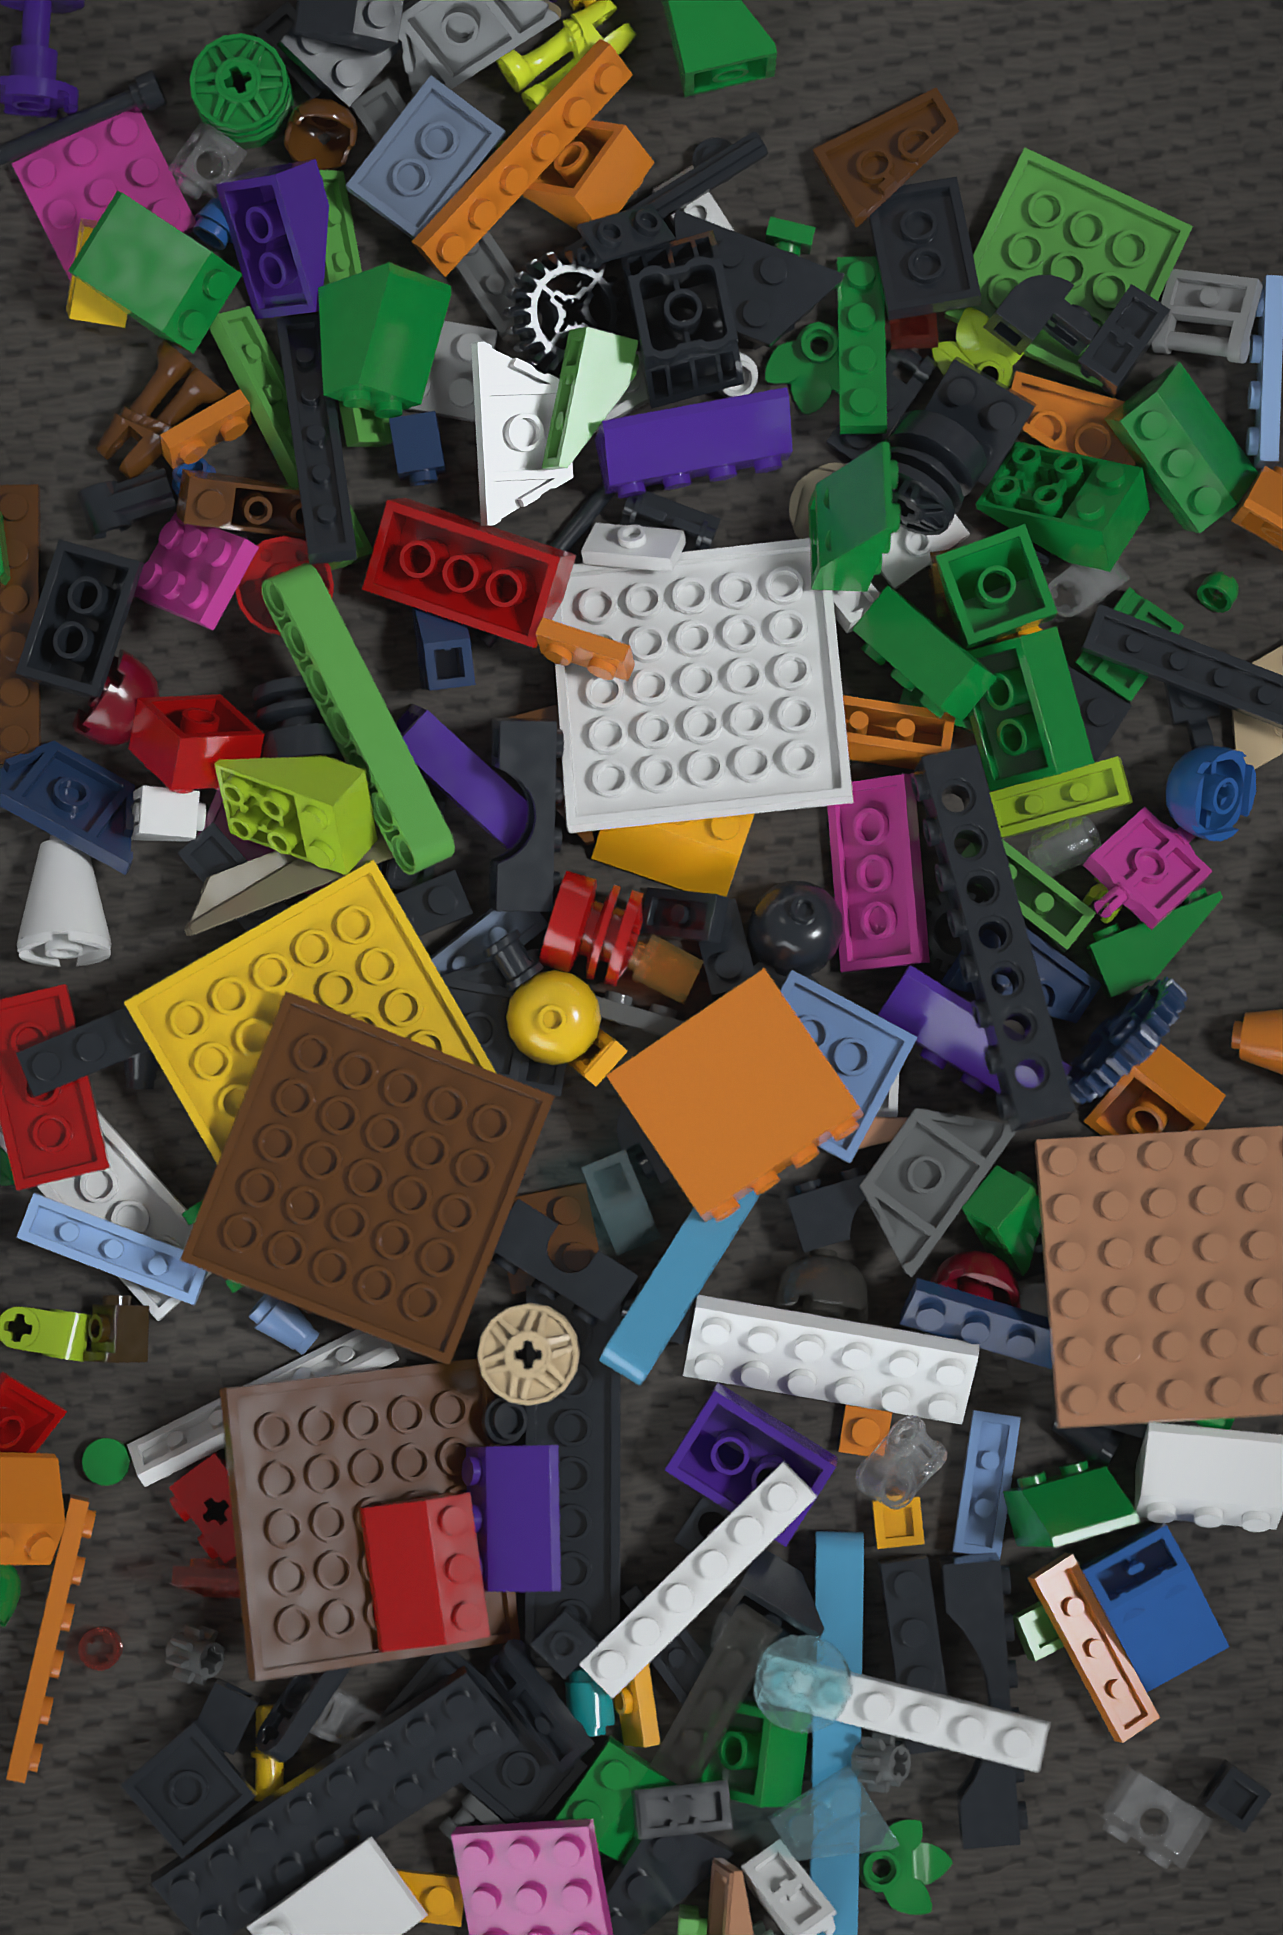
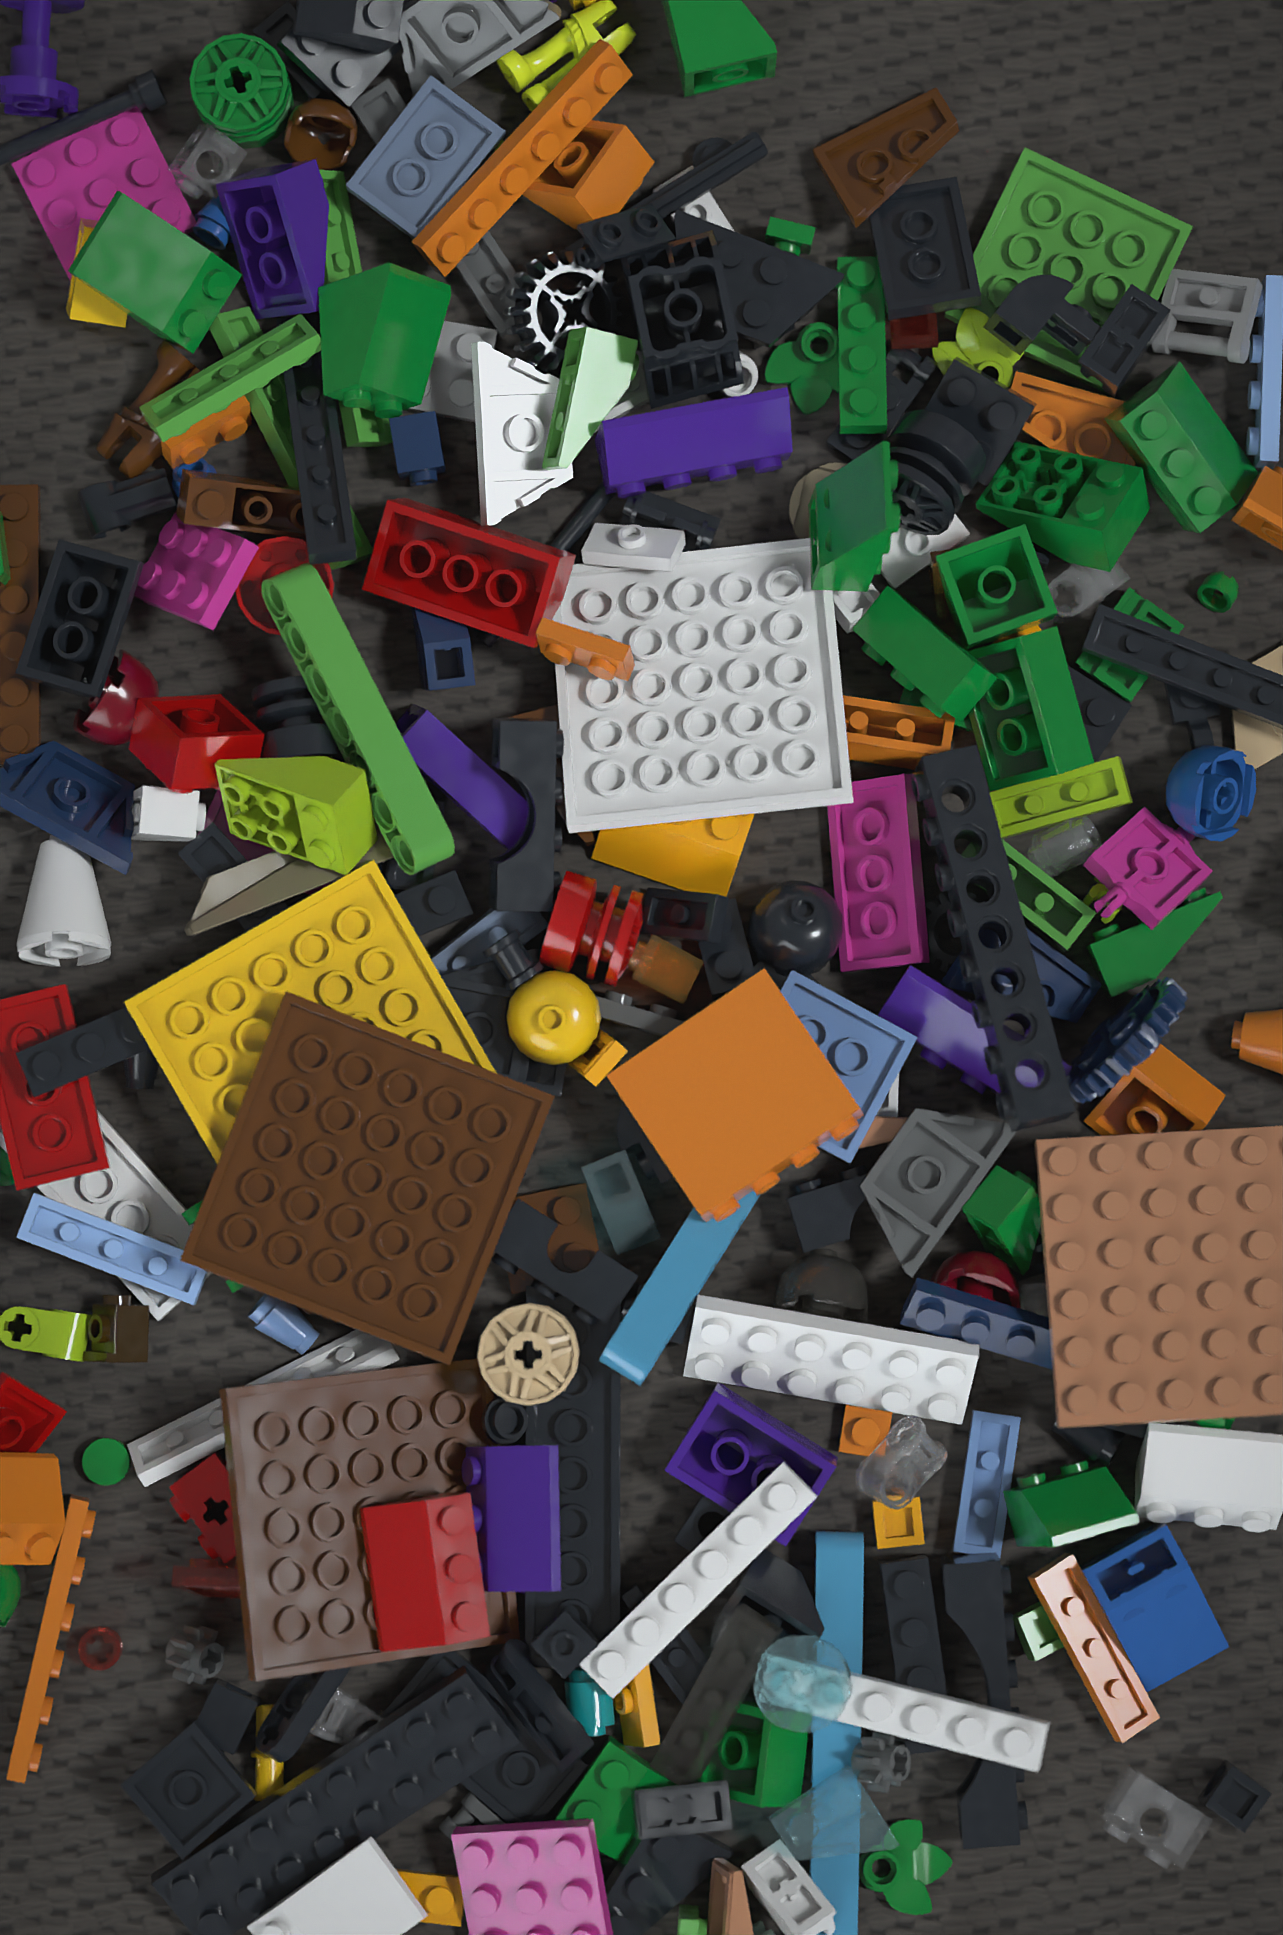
(231, 378): none -> bright green plate

